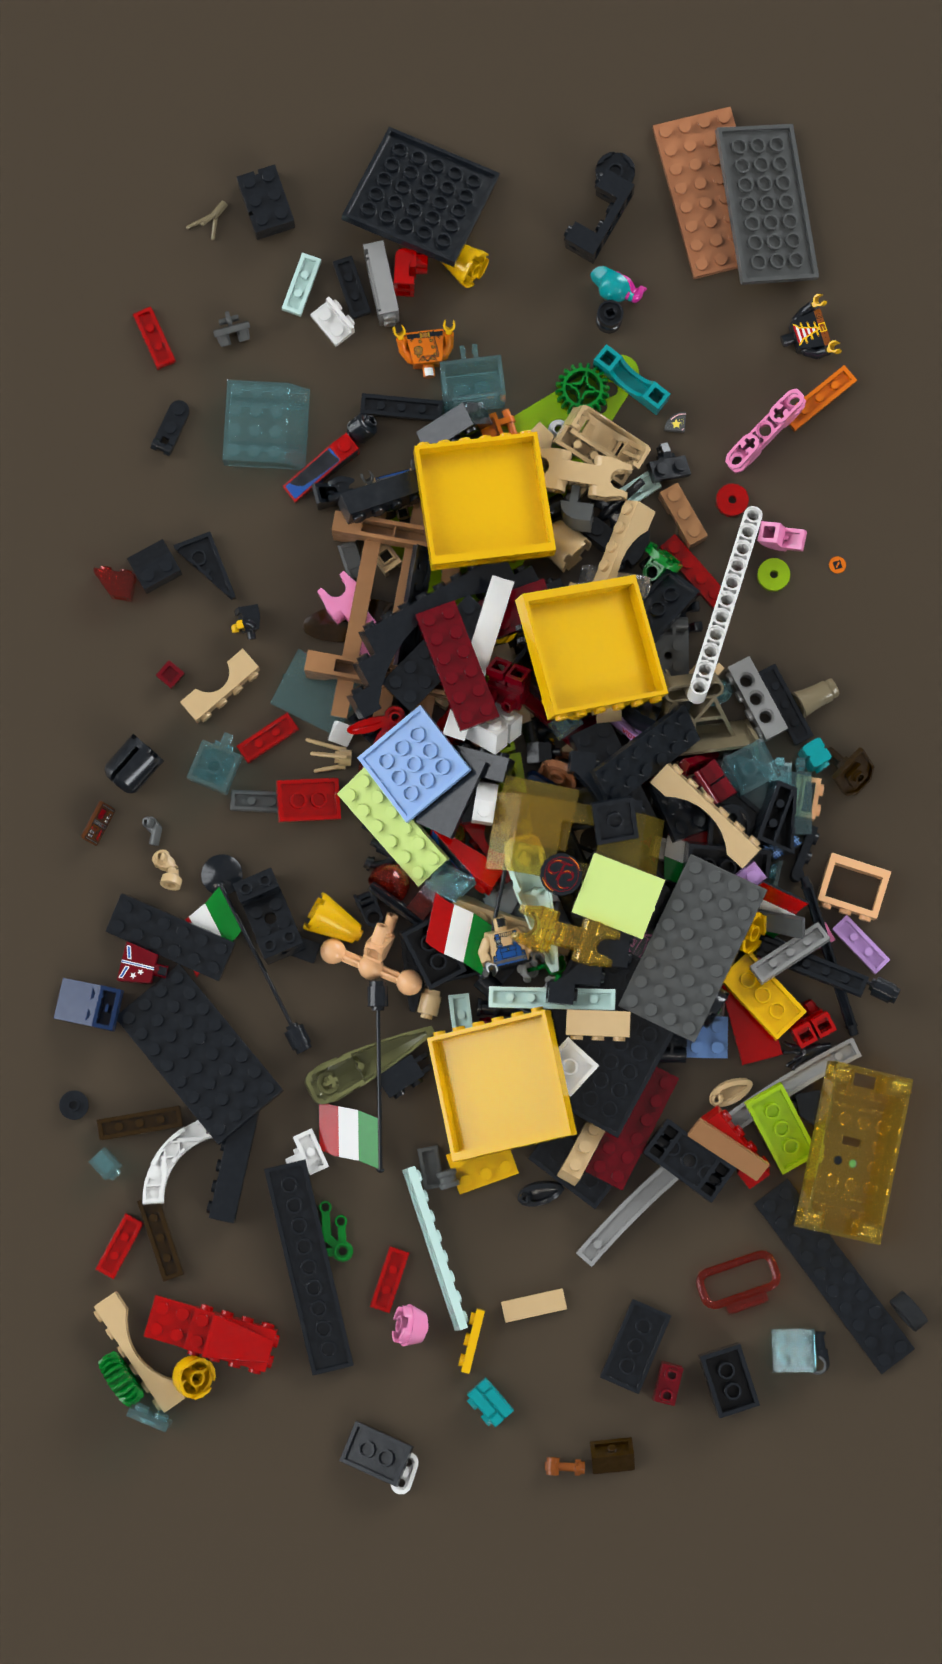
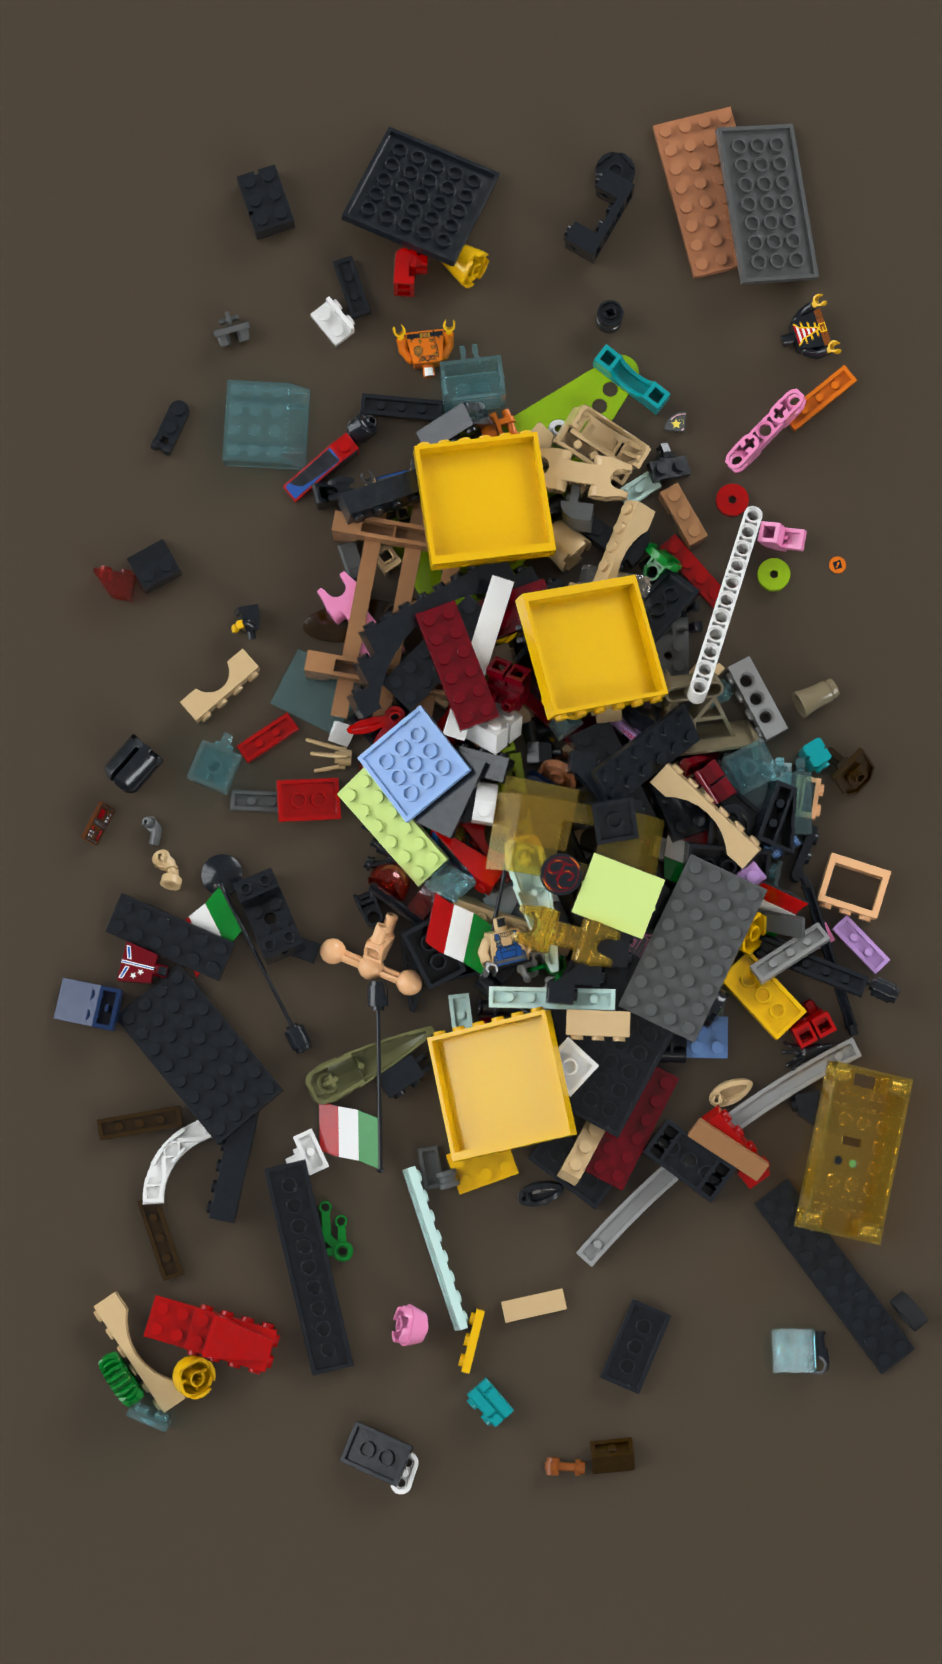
(73, 1105): black piece -> none
(106, 1164): clear light blue brick -> none
(119, 1246): red tile -> none
(154, 338): red tile -> none
(170, 674): dark red plate -> none
(204, 556): black wing -> none
(214, 215): dark tan plant -> none
(301, 284): light aqua plate -> none
(332, 920): yellow cone -> none
(381, 283): light grey door -> none
(389, 1279): red tile -> none
(417, 582): black plate -> none
(429, 1004): tan brick -> none
(575, 387): green gear -> none
(610, 509): black piece -> none
(616, 286): teal hair -> none
(668, 1383): dark red hips -> none
(728, 1380): black brick -> none
(745, 1299): clear red bar -> none
(750, 1036): red tile -> none
(780, 1127): lime plate -> none
(787, 706): black plate -> none

